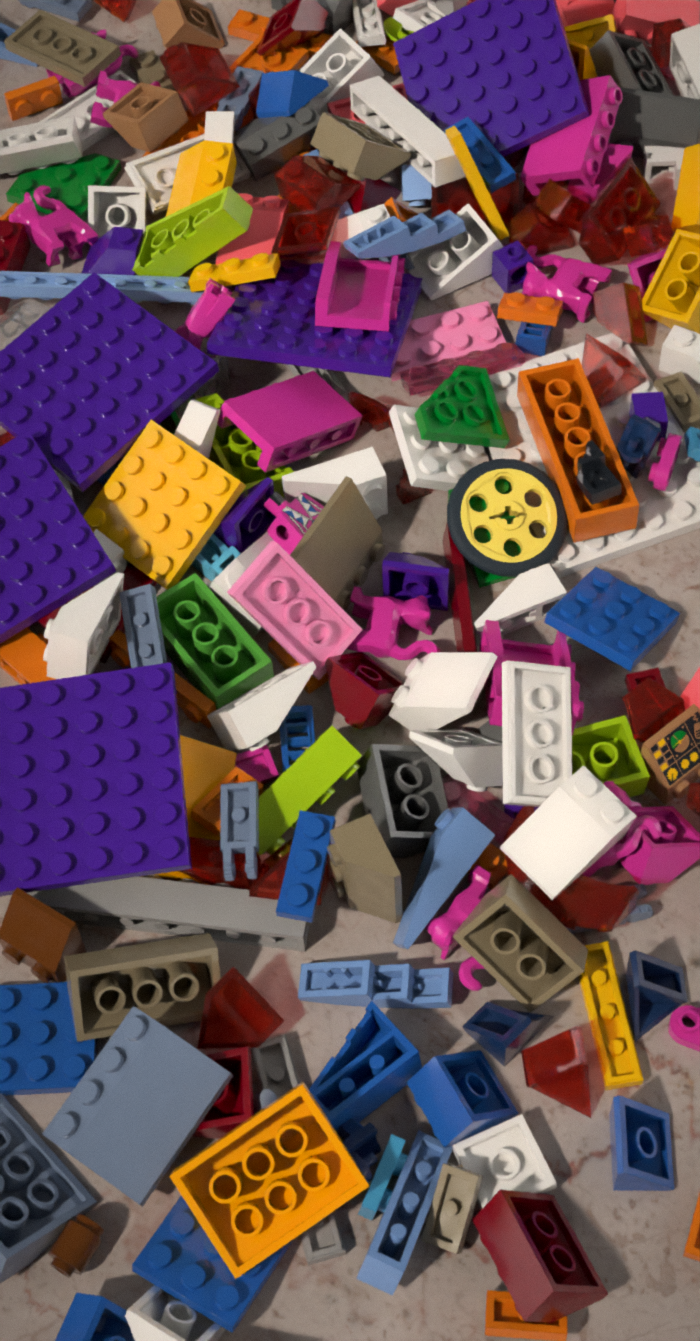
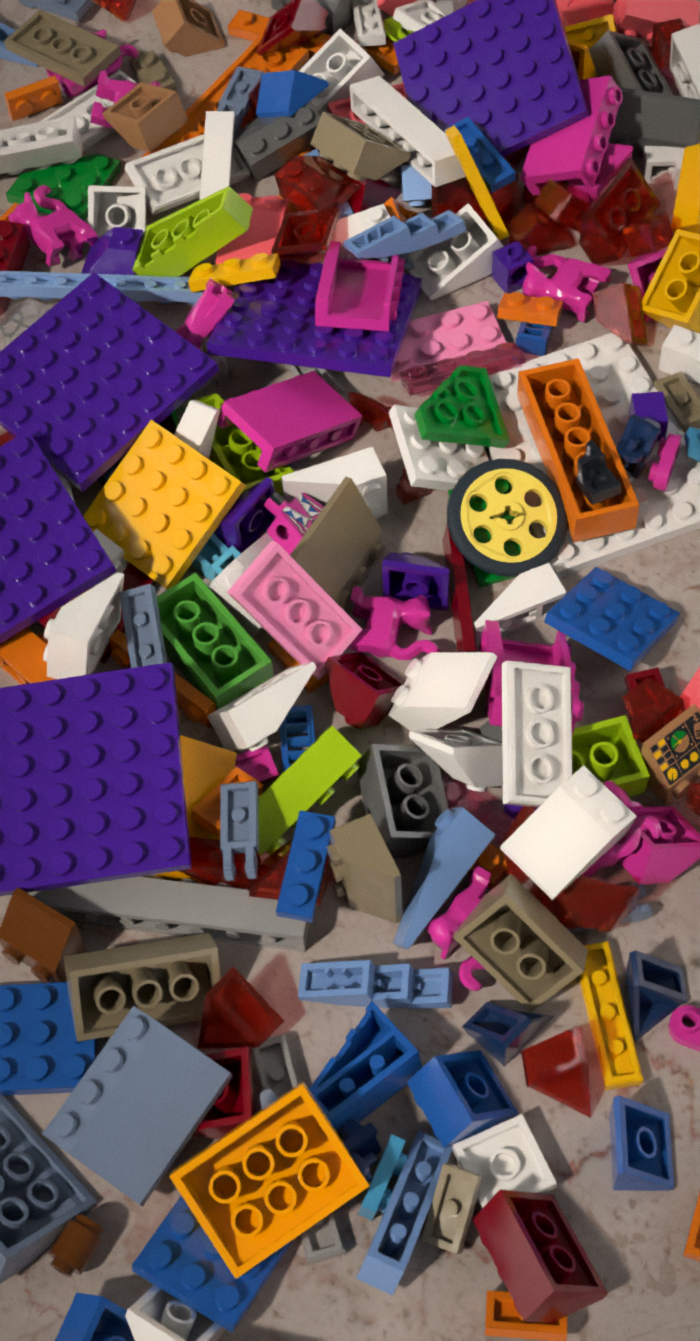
(198, 75): clear red slope -> none
(202, 172): yellow slope -> none
(608, 371): clear red slope -> none

